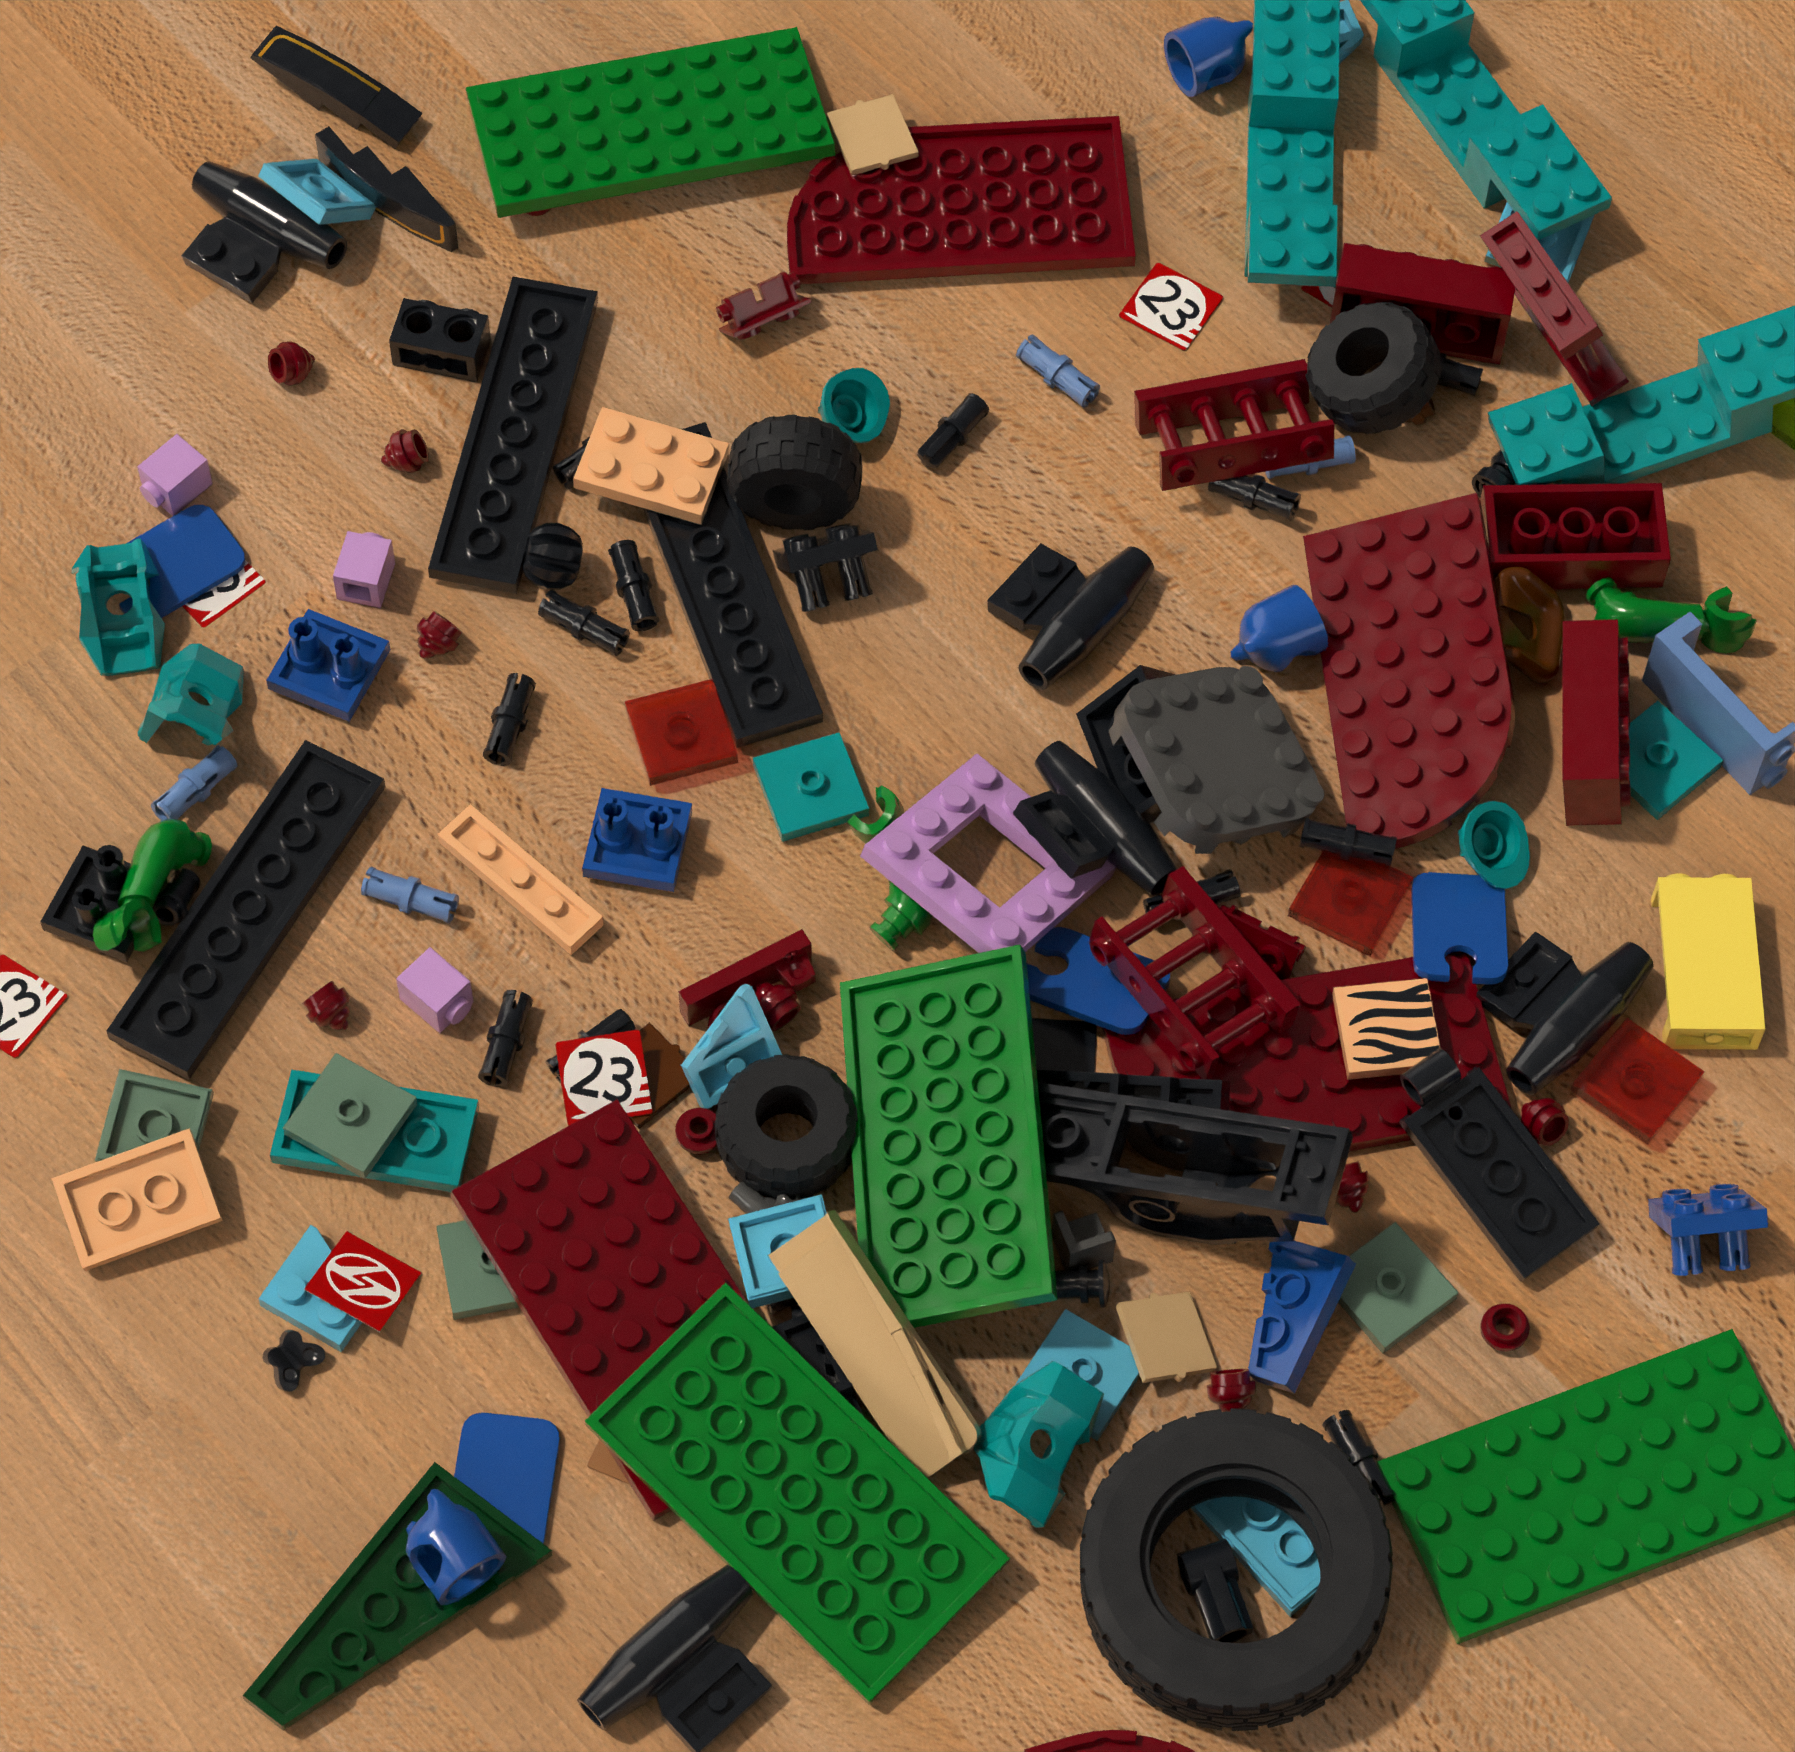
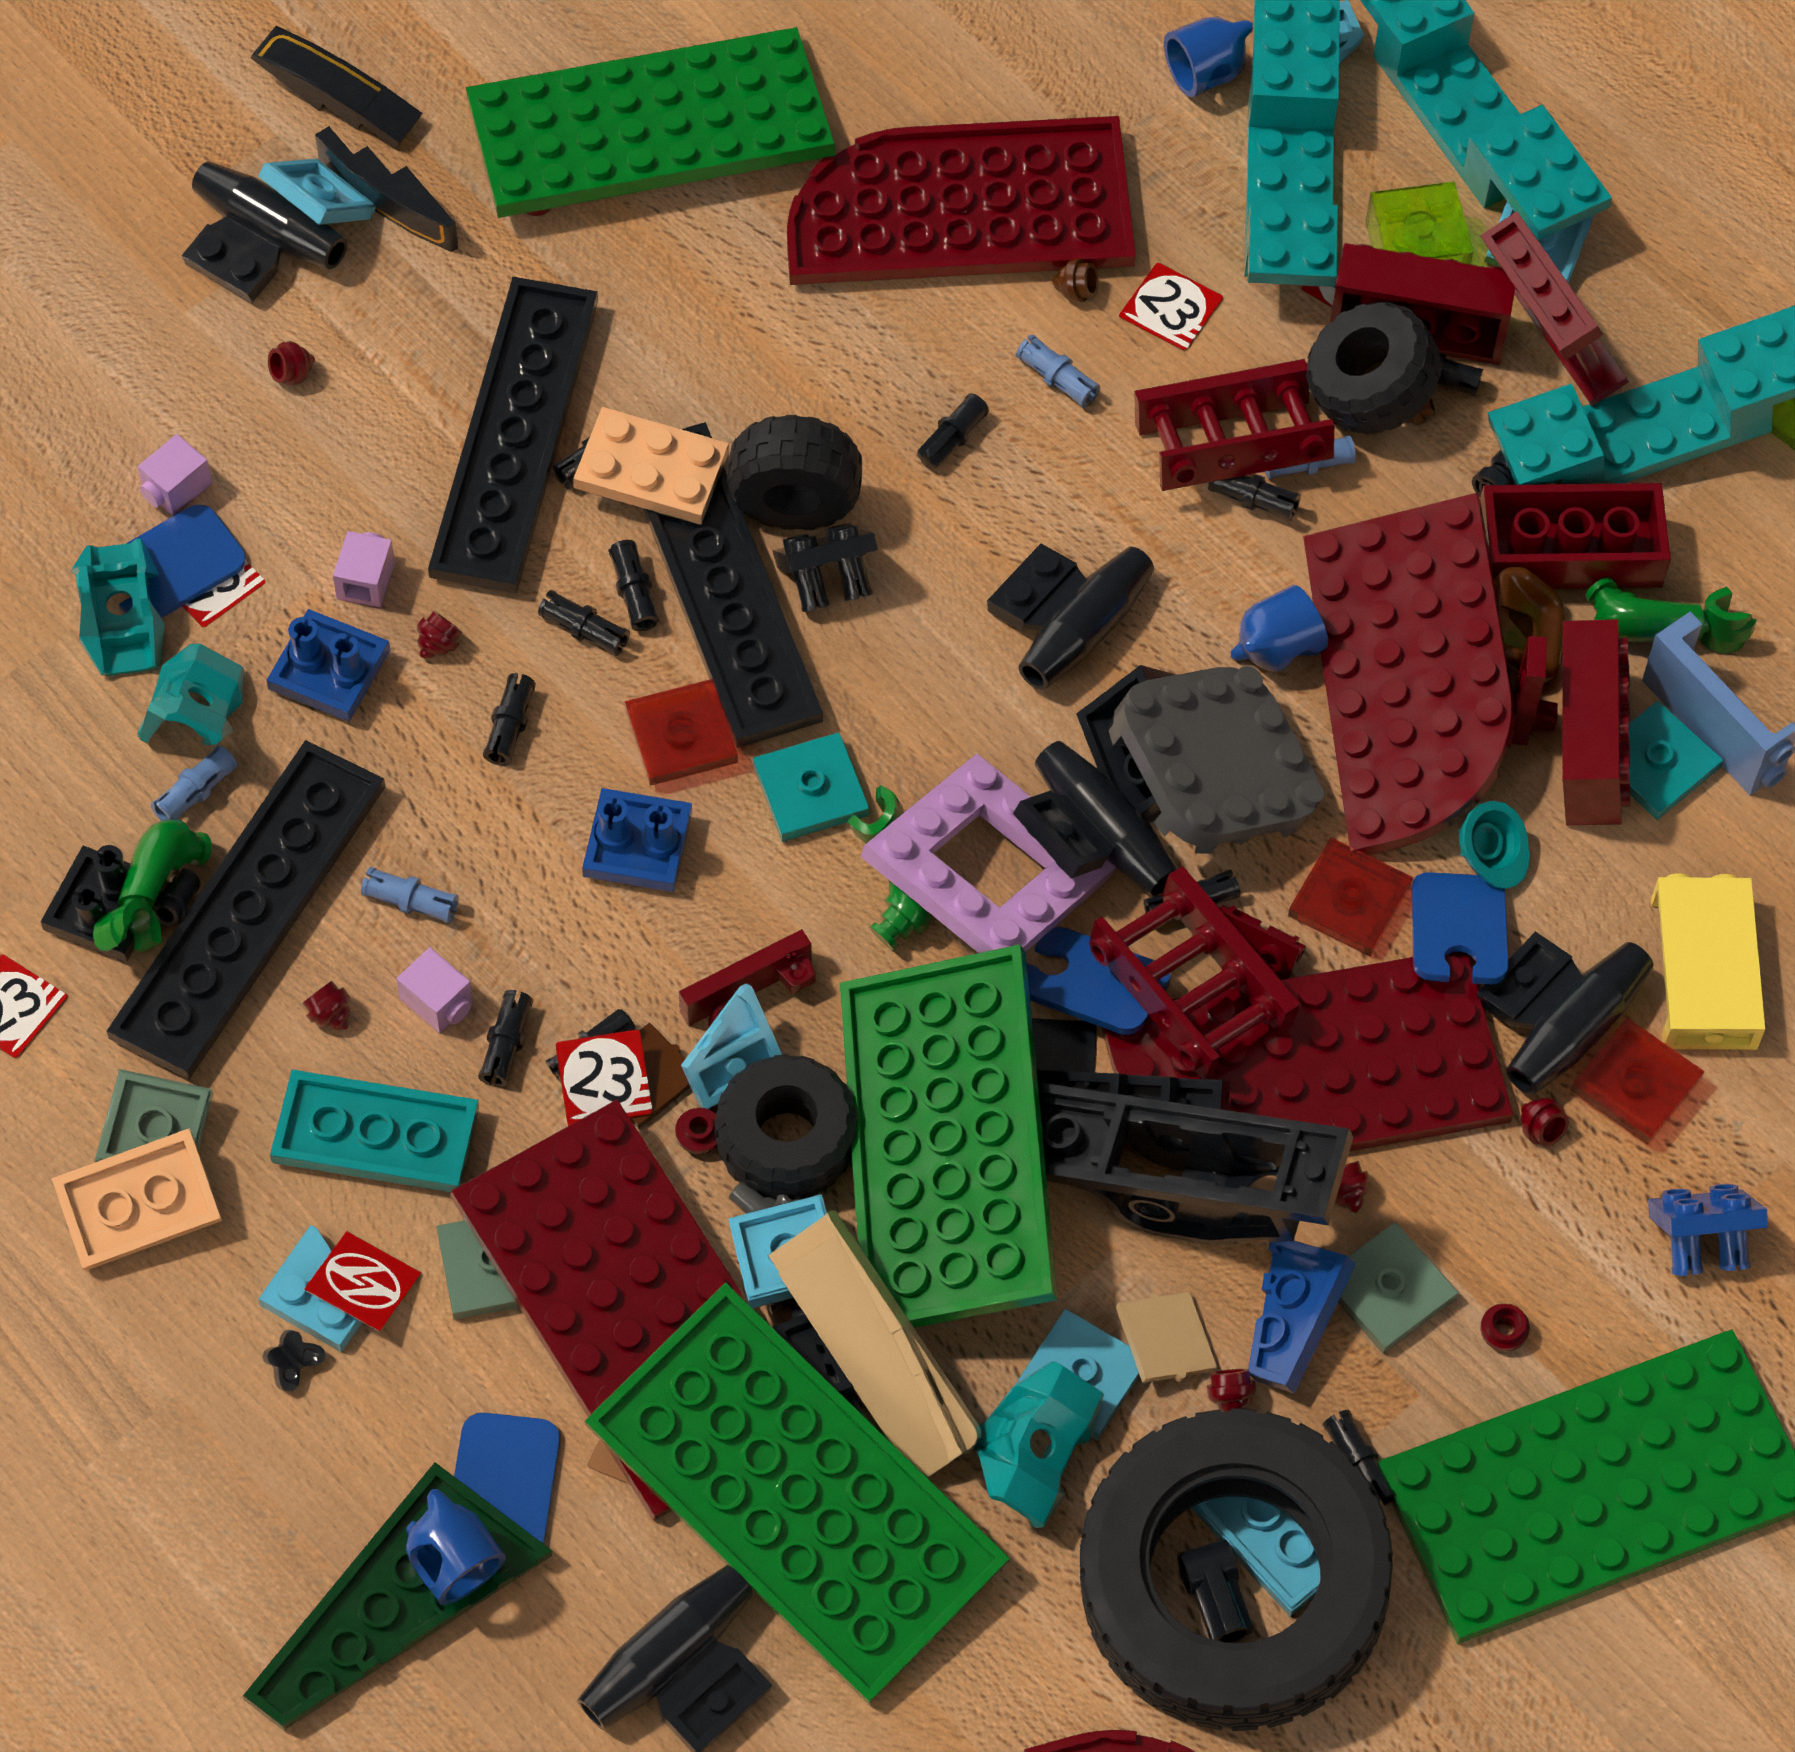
(350, 1115): sand green plate -> none
(405, 451): dark red plate -> none
(437, 348): black brick -> none
(520, 879): light nougat plate -> none
(552, 556): black piece -> none
(747, 315): dark red hinge -> none
(777, 1004): dark red plate -> none
(855, 403): teal piece -> none
(872, 134): tan piece -> none
(1077, 280): none -> reddish brown plate
(1082, 1241): dark grey panel -> none
(1084, 1284): black pin -> none
(1348, 842): black pin -> none
(1385, 1027): light nougat tile -> none
(1420, 221): none -> clear neon green brick
(1493, 1165): black hinge -> none
(1530, 711): none -> dark red hinge

